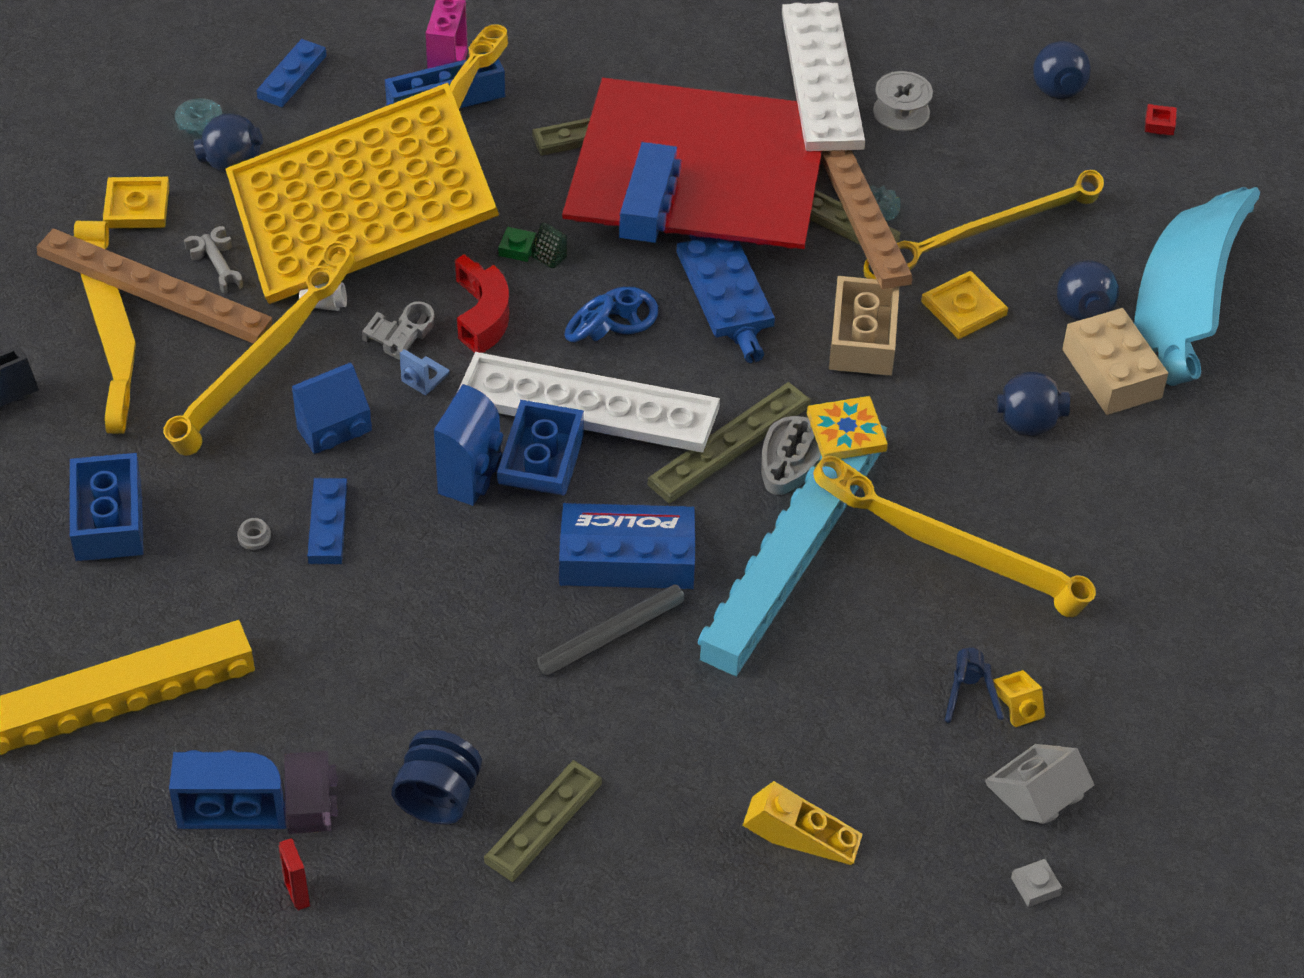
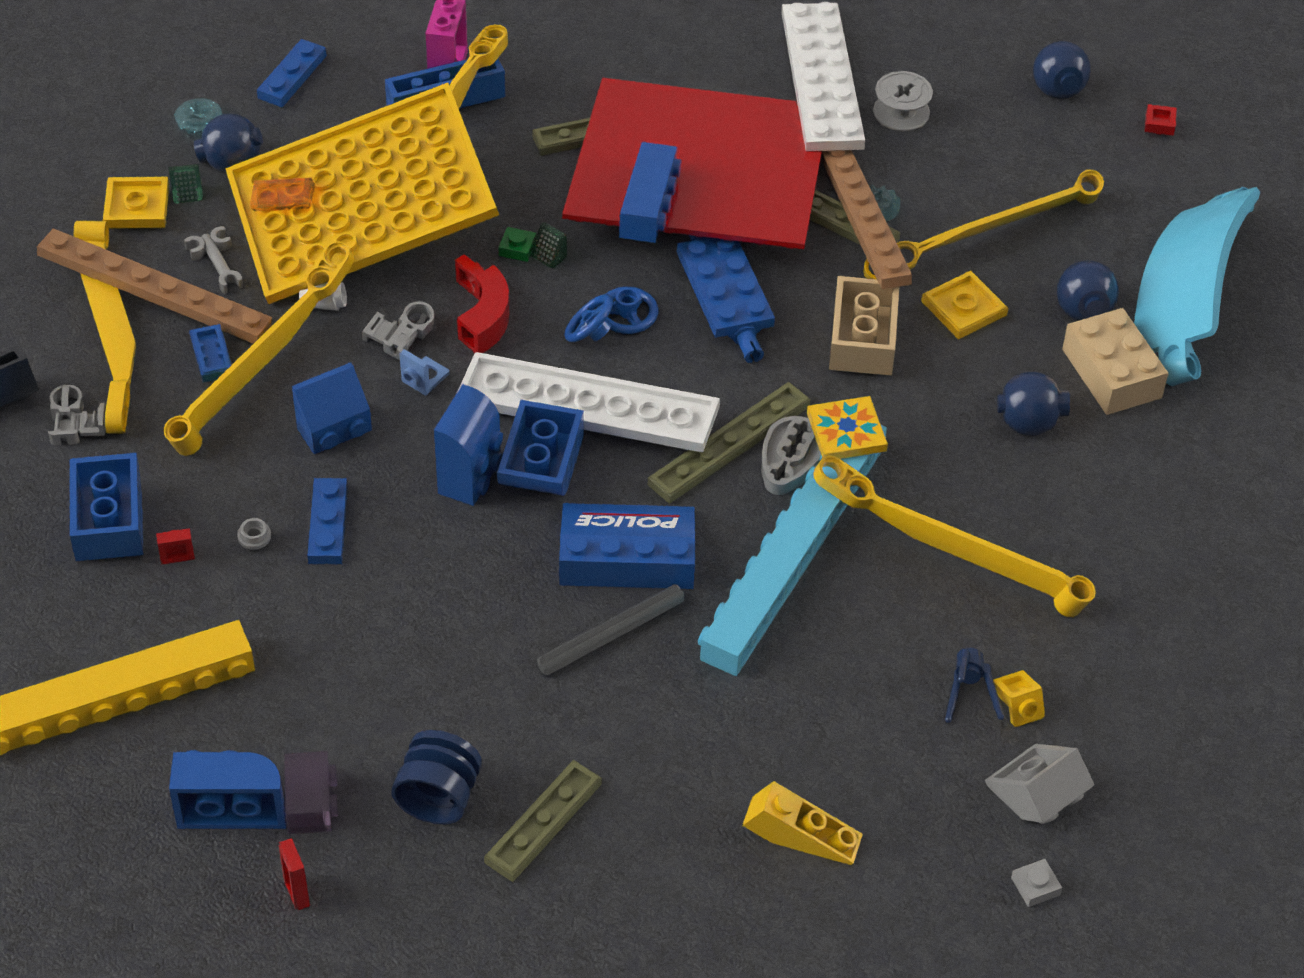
(72, 418): none -> light grey piece
(175, 546): none -> red plate
(186, 183): none -> clear green slope
(210, 352): none -> blue plate
(282, 194): none -> clear orange tile

